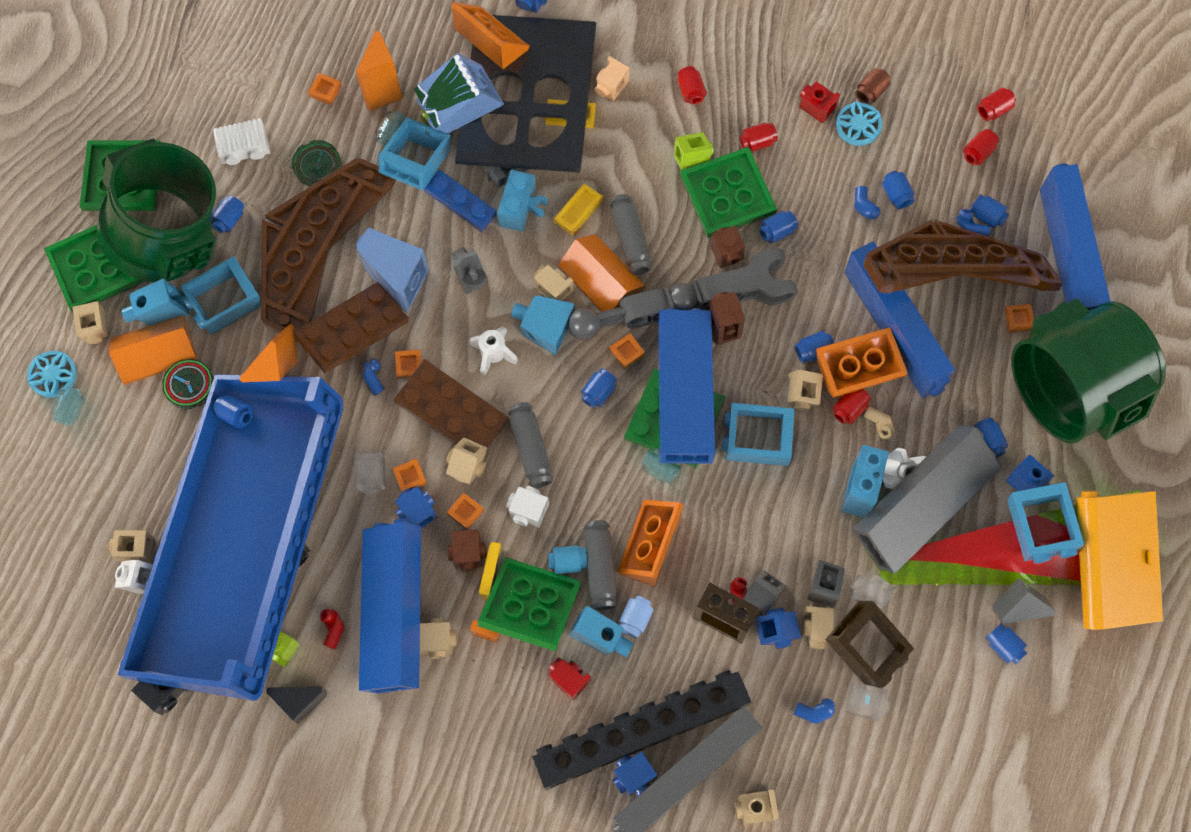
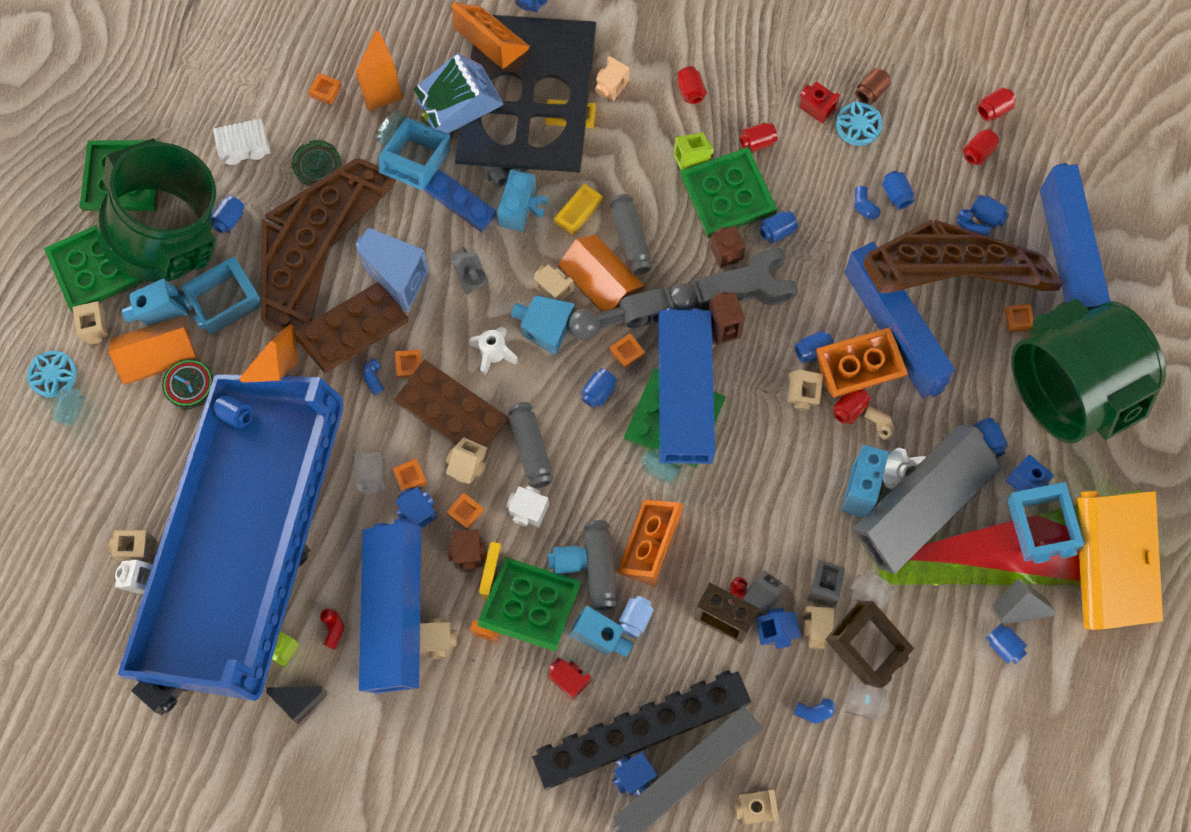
(760, 456): dark azure window -> none

